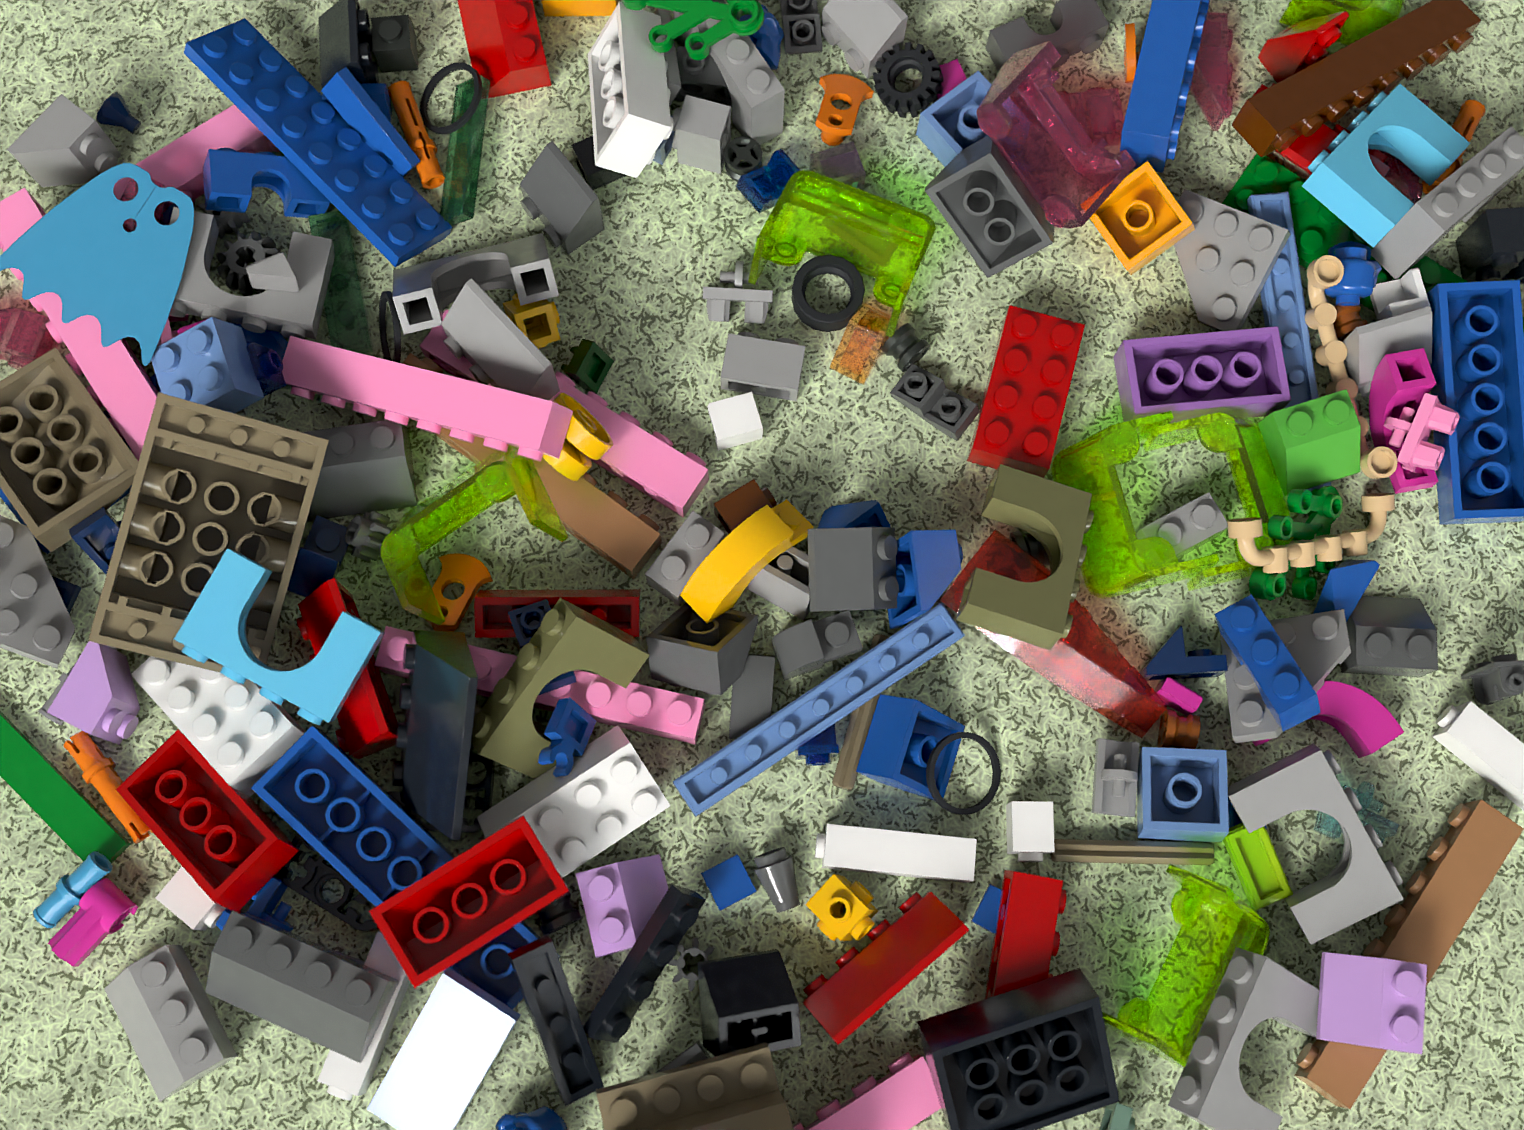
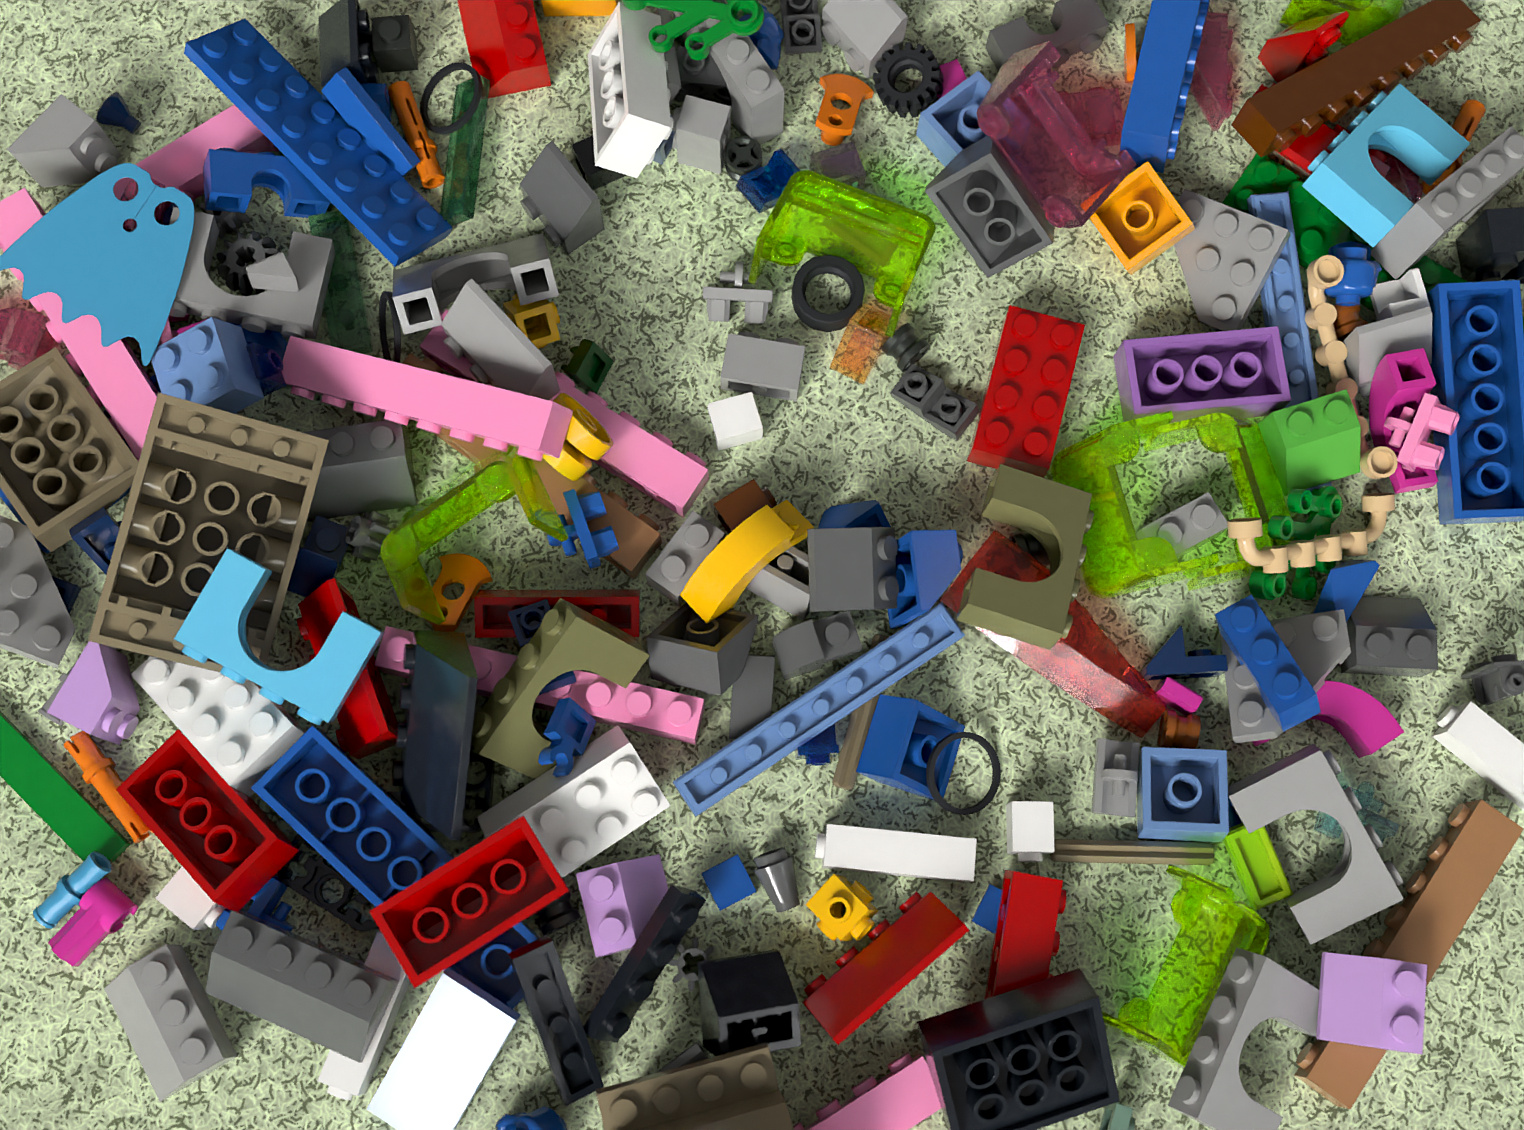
(594, 544): none -> blue hips

